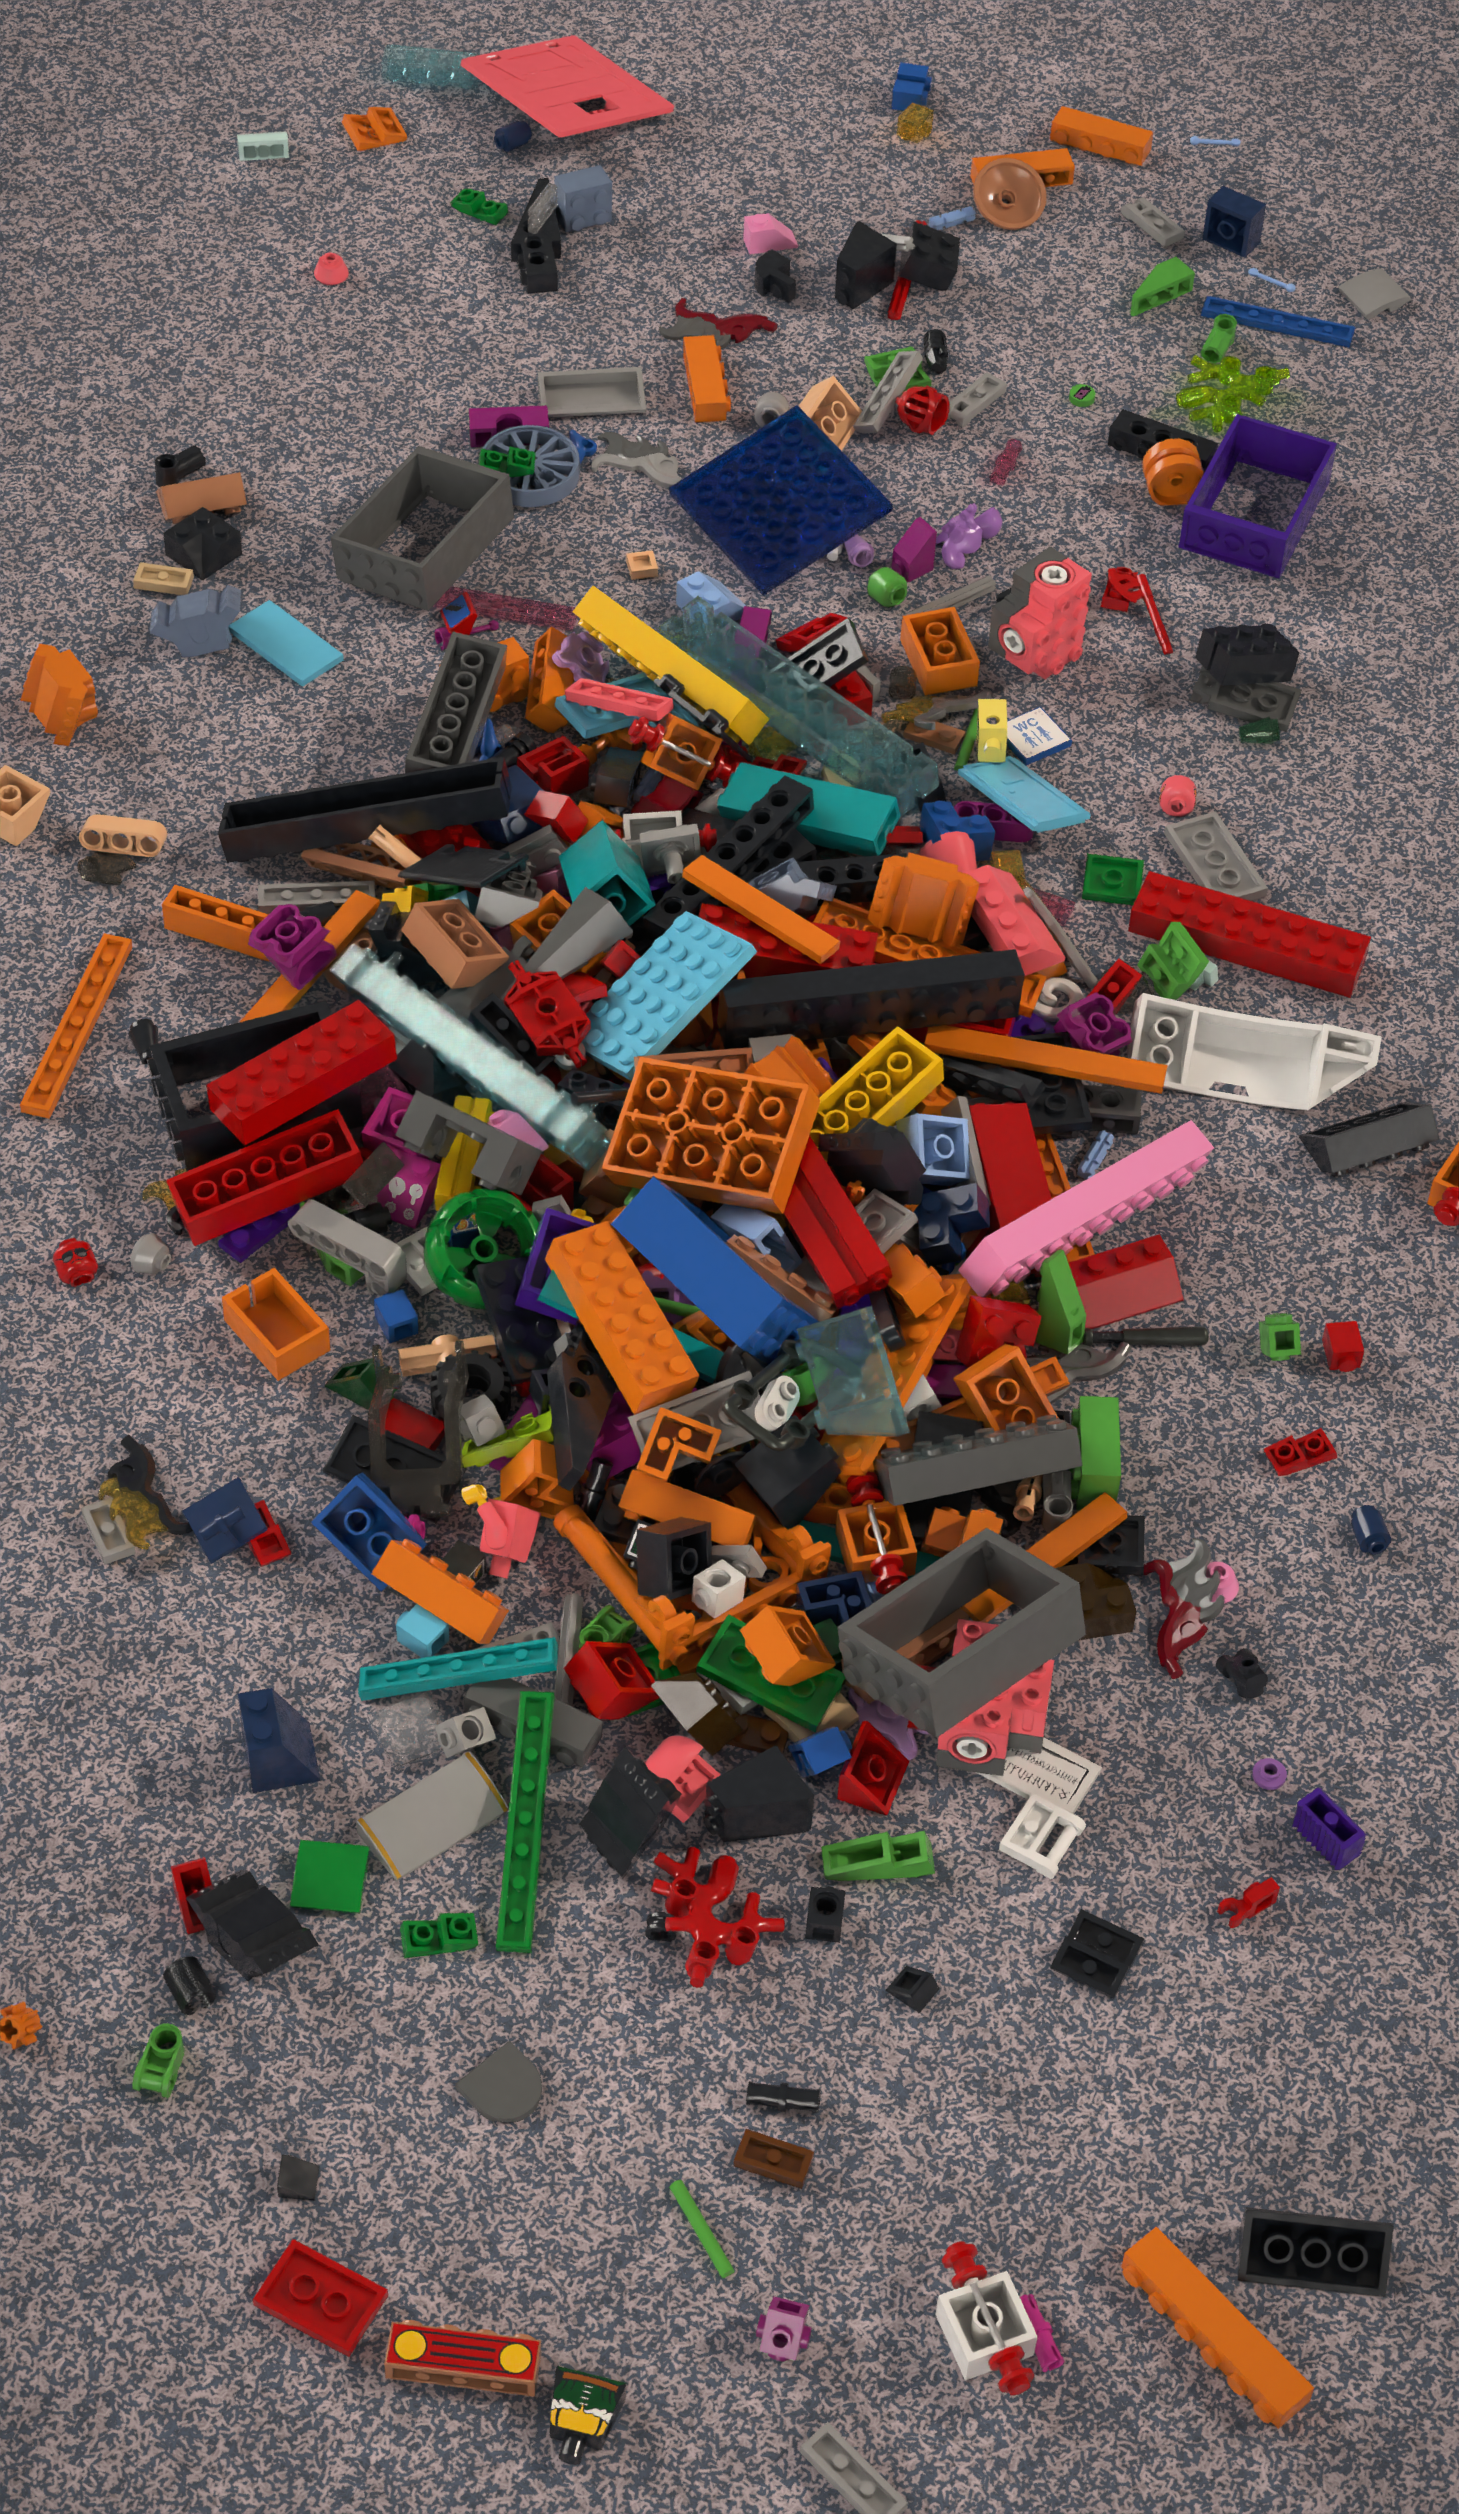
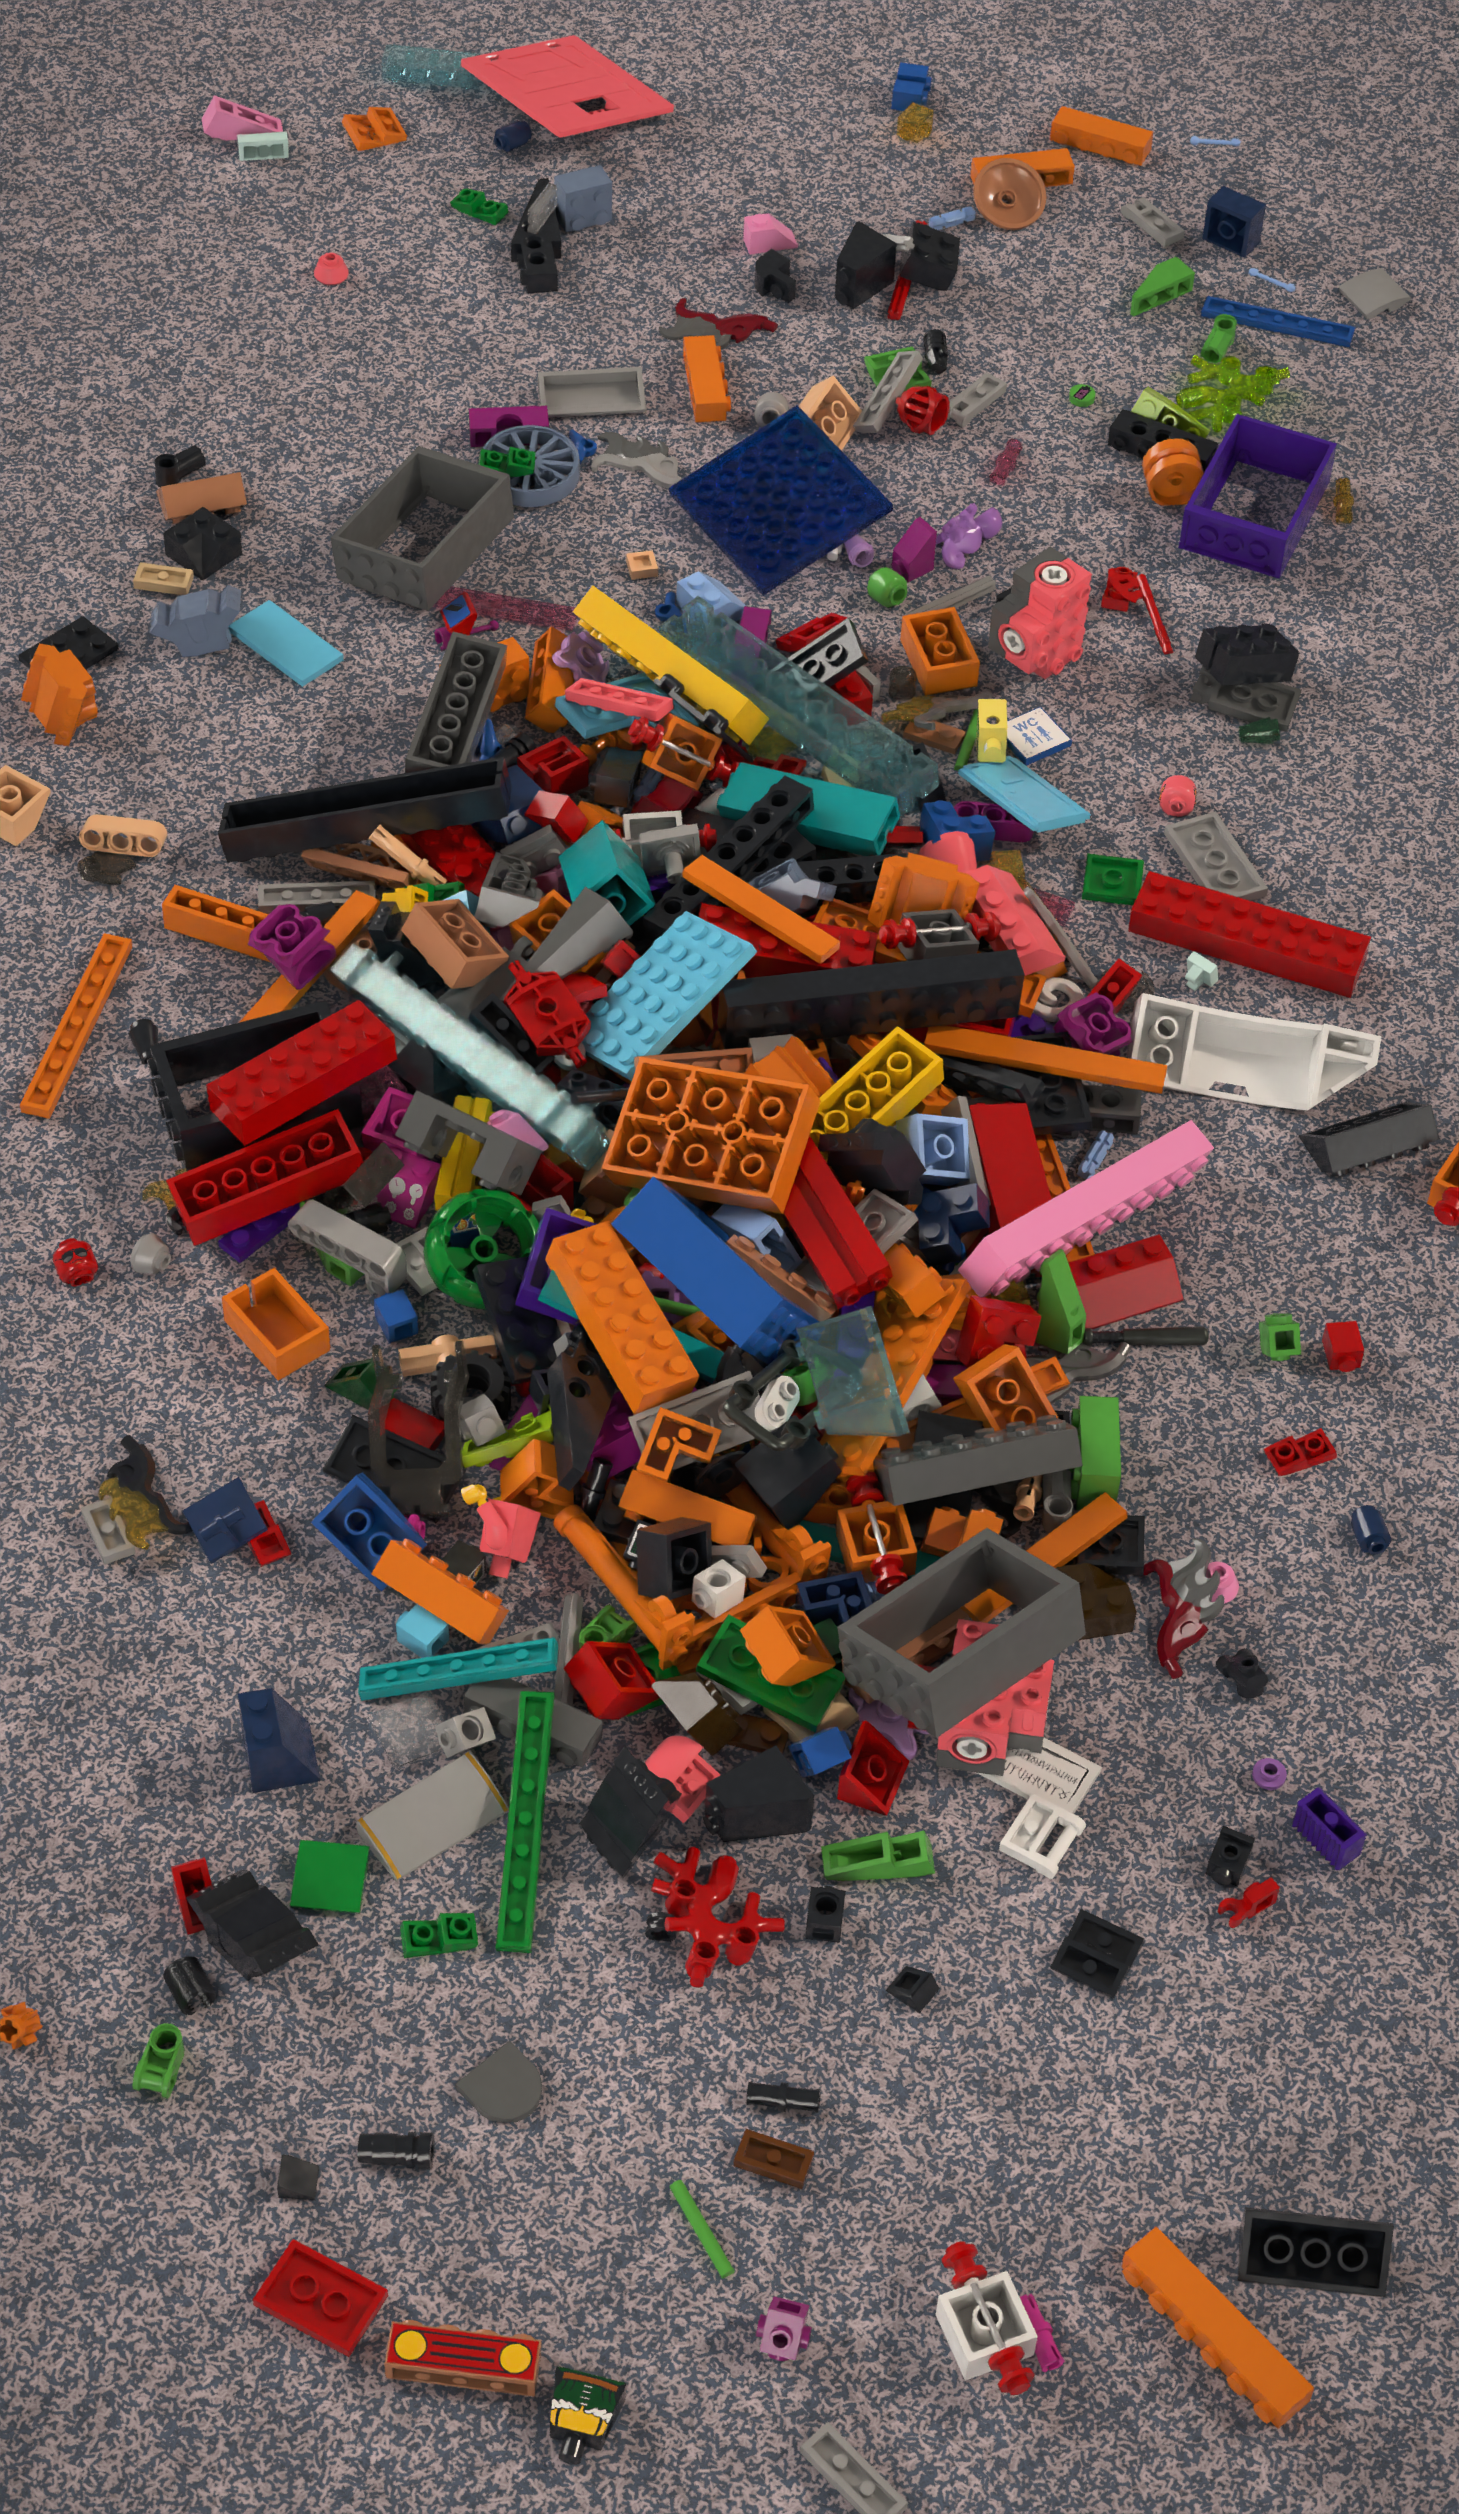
(82, 638): none -> black plate
(228, 119): none -> bright pink slope
(397, 2149): none -> black axle
(466, 867): black window -> none
(666, 610): none -> blue animal
(887, 1319): black beam -> none
(938, 933): none -> brick
(1161, 409): none -> lime slope
(1173, 962): bright green slope -> none
(1230, 1857): none -> black brick
(1343, 501): none -> clear yellow axle

